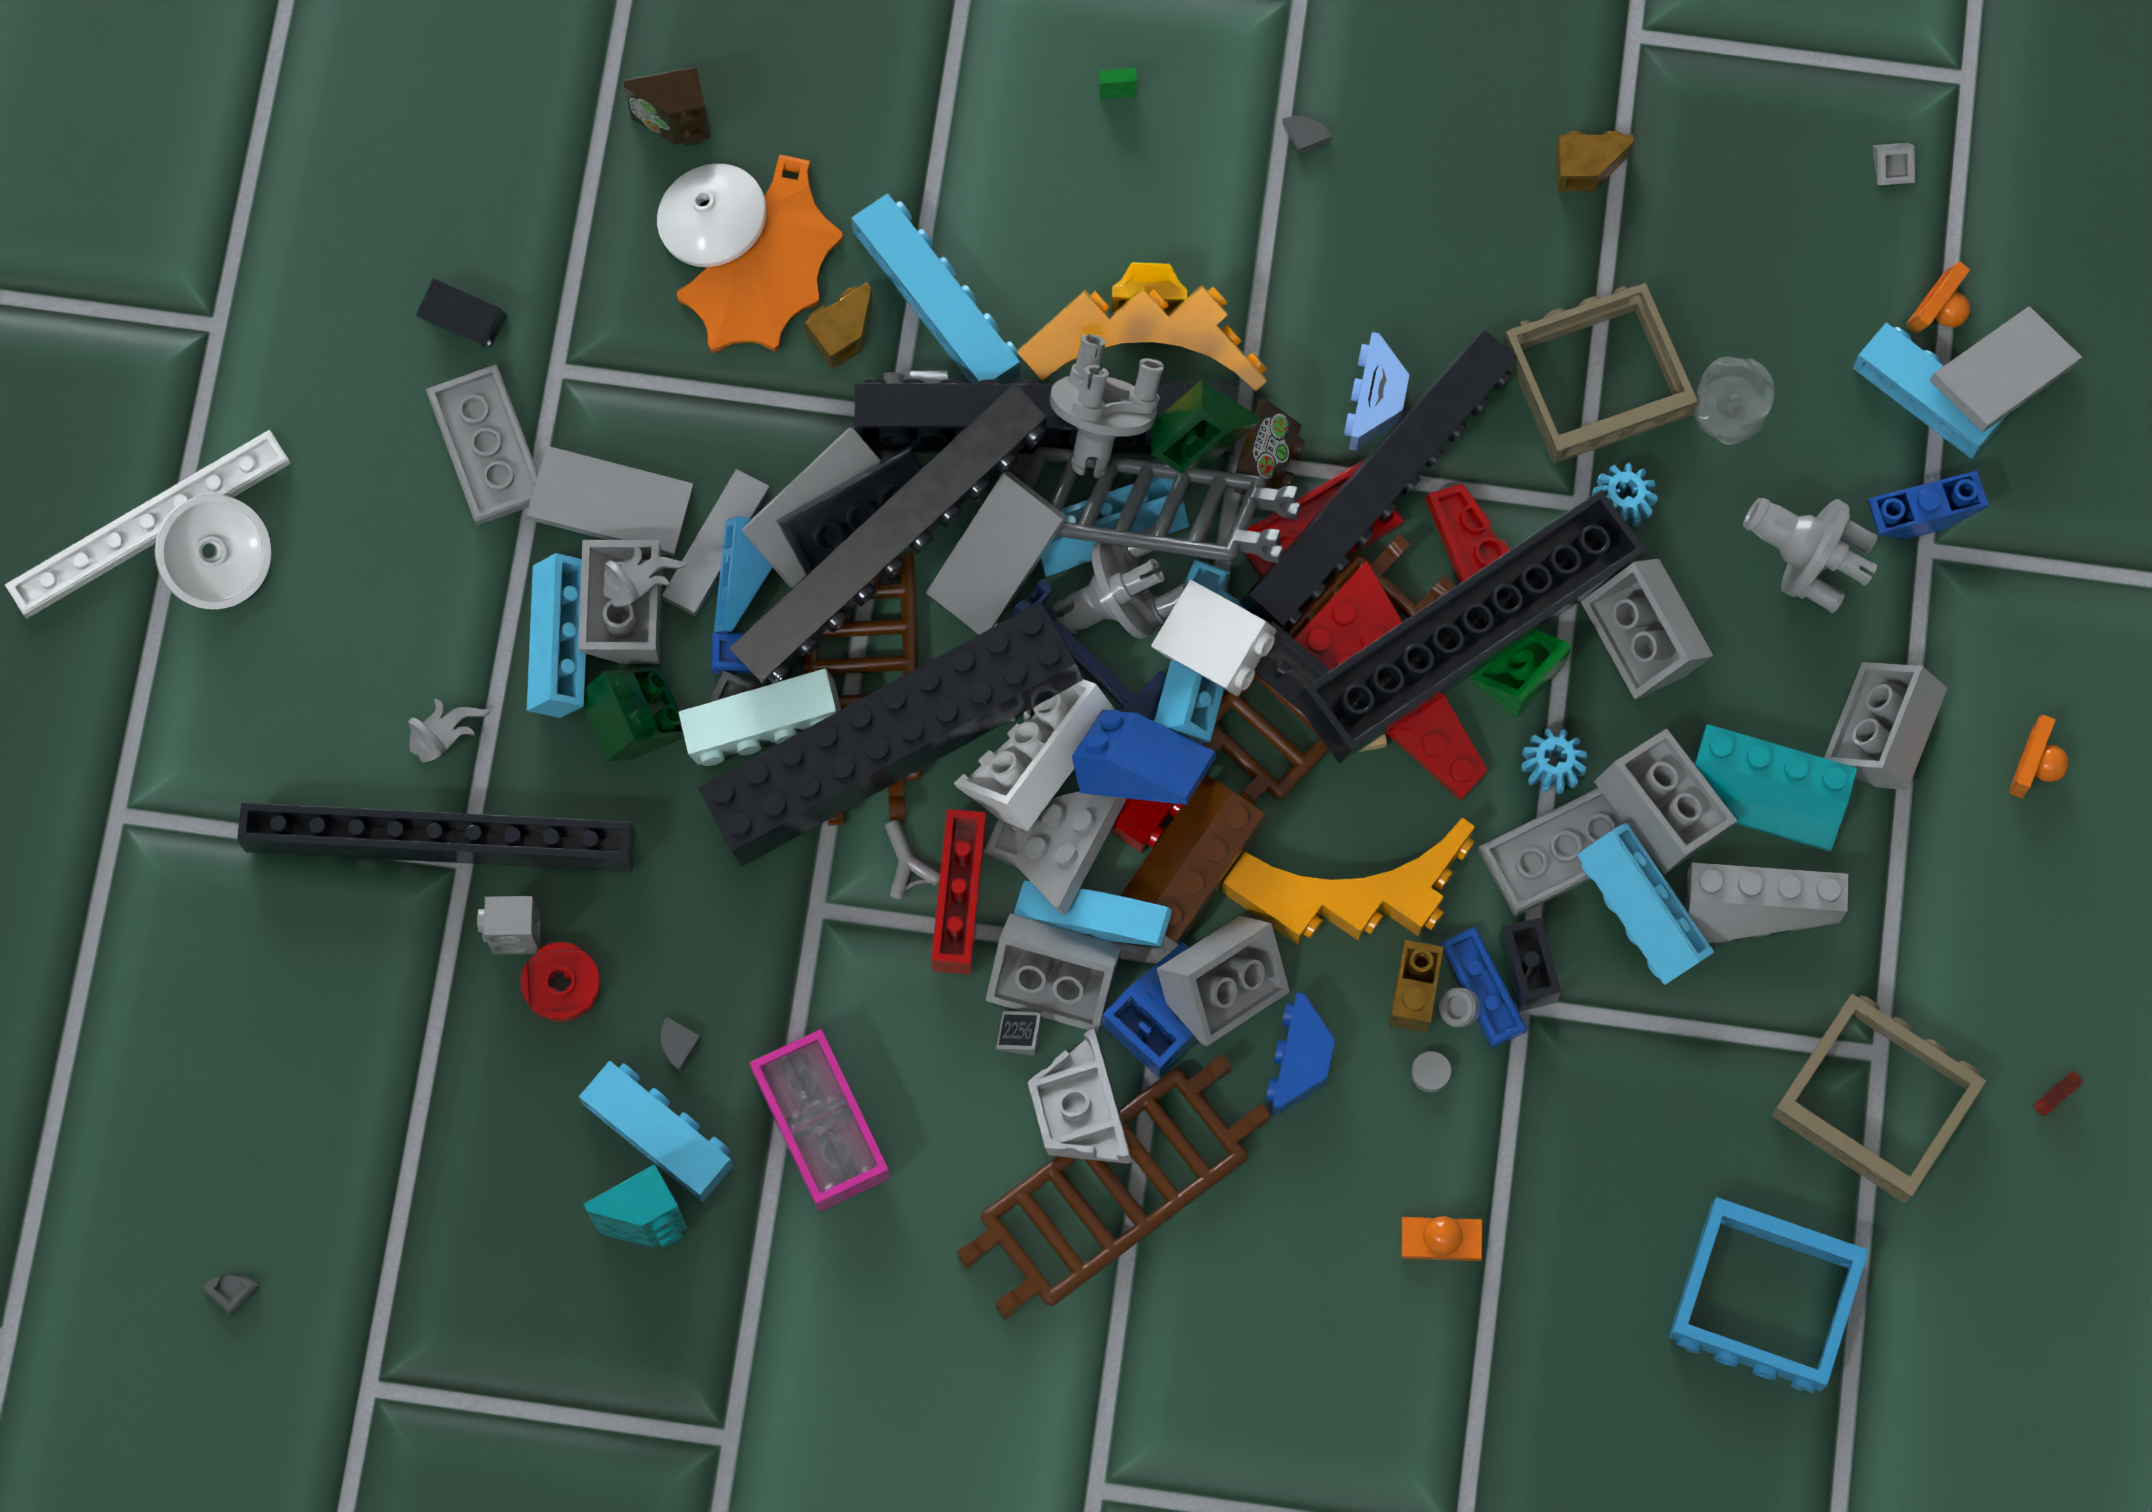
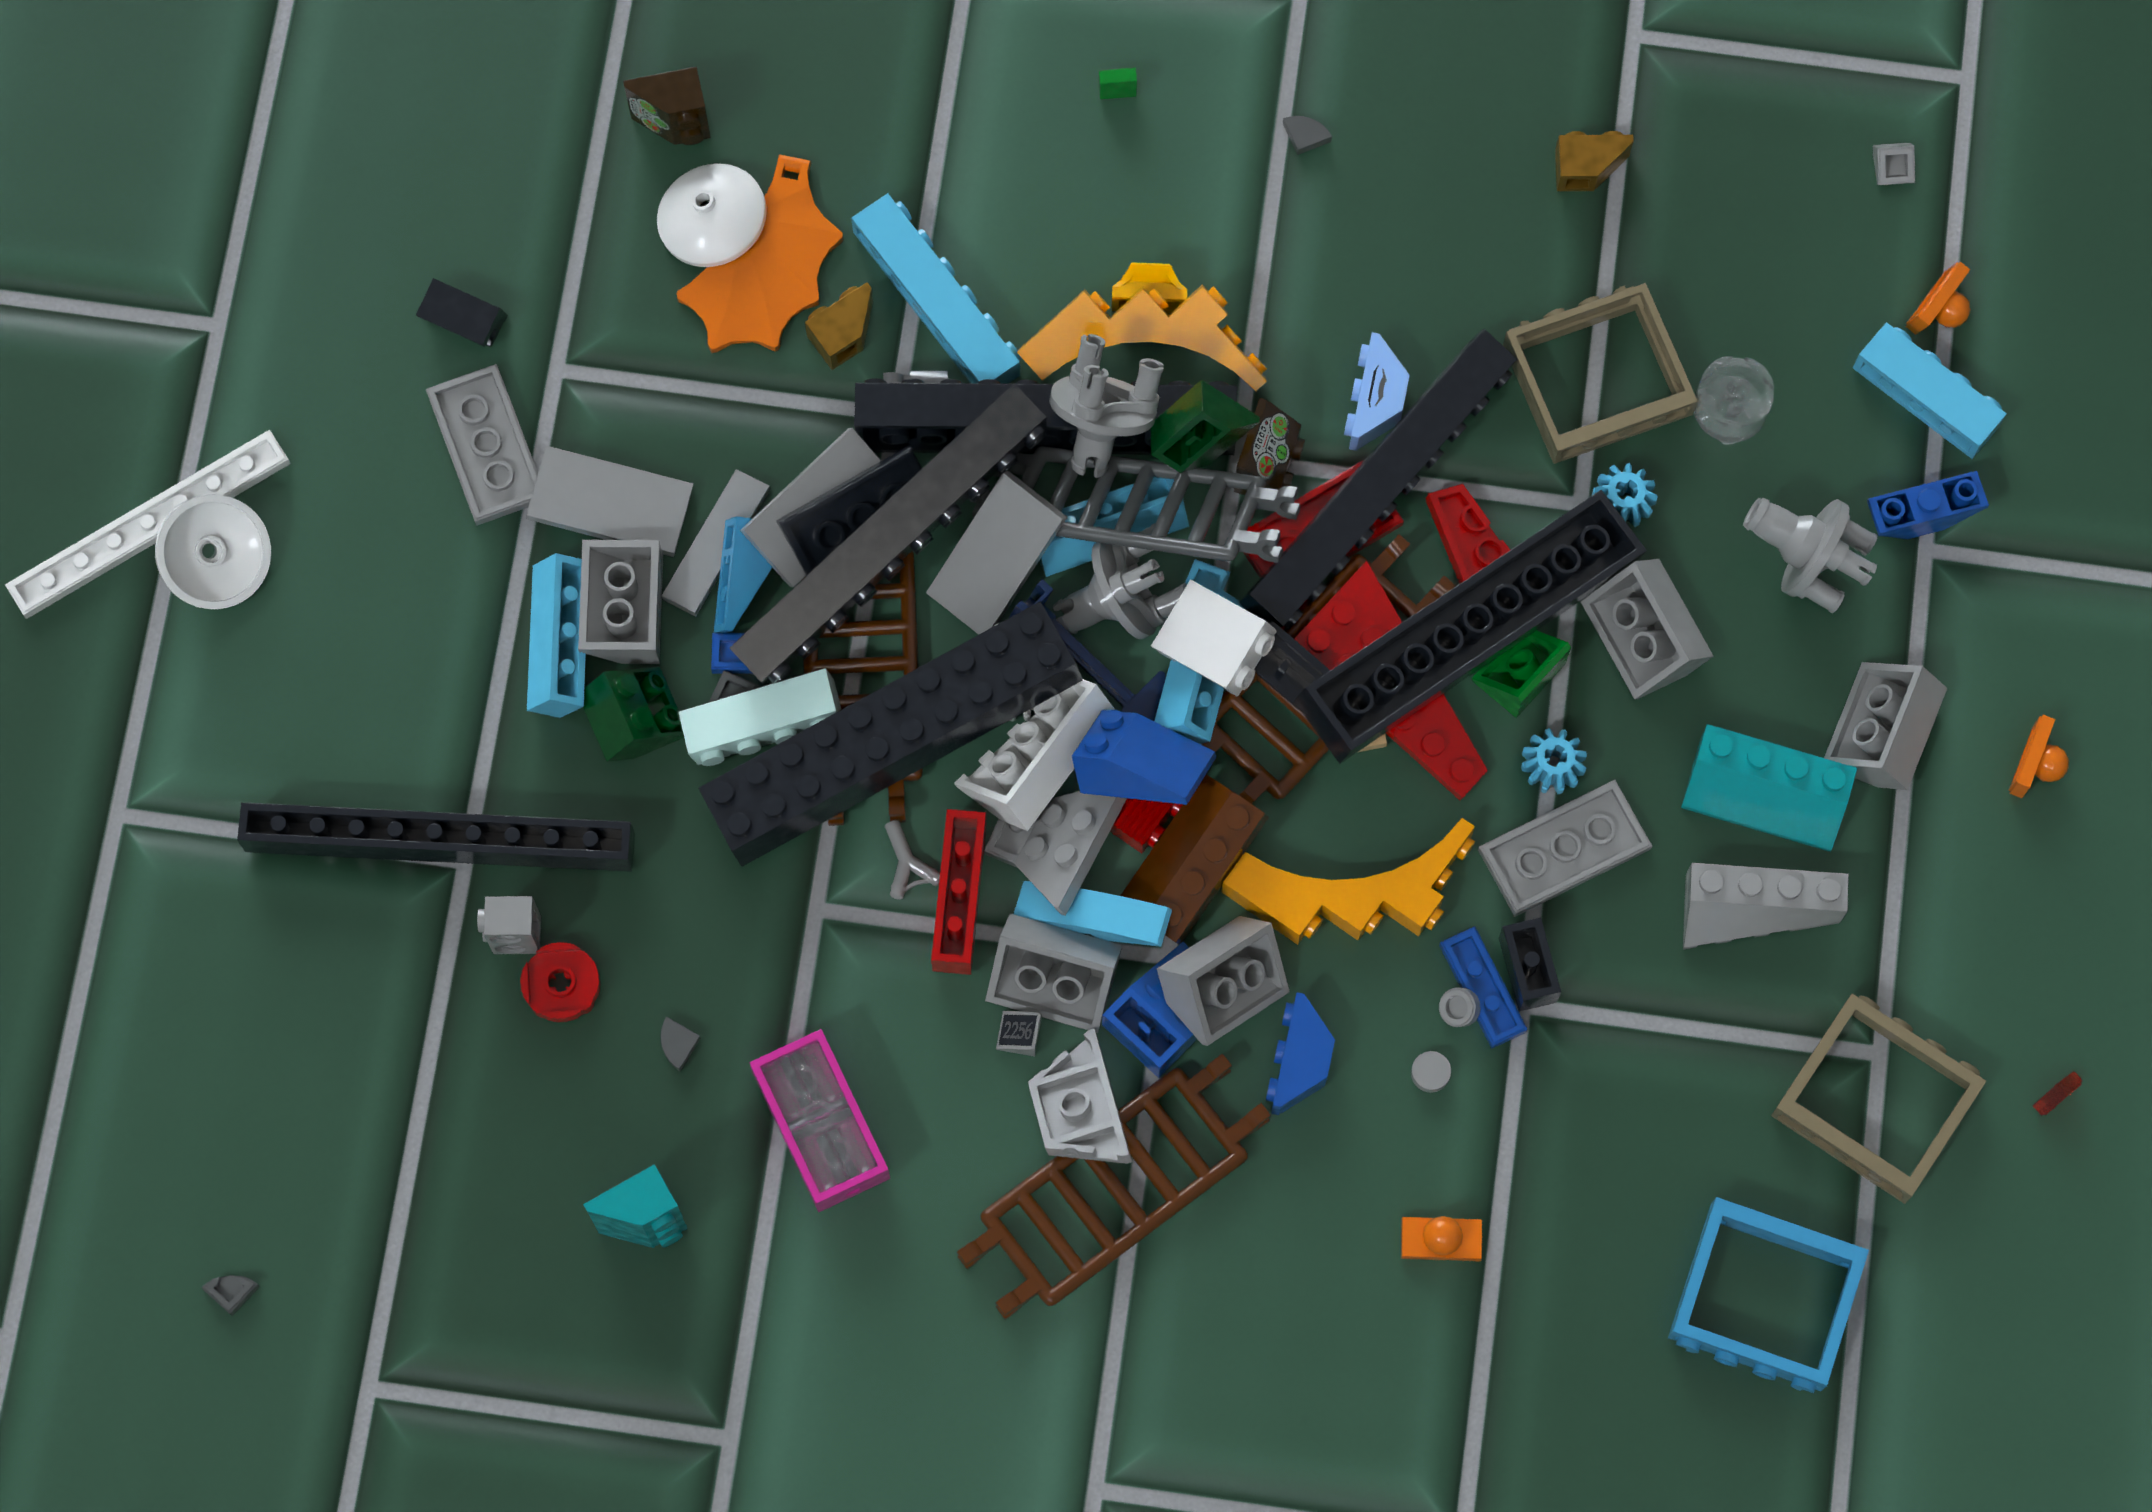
(437, 733): light grey piece -> none
(634, 580): light grey piece -> none
(656, 1130): medium azure brick -> none
(1416, 986): pearl gold slope -> none
(1644, 903): medium azure brick -> none
(1665, 800): light grey slope -> none
(2005, 369): light grey tile -> none

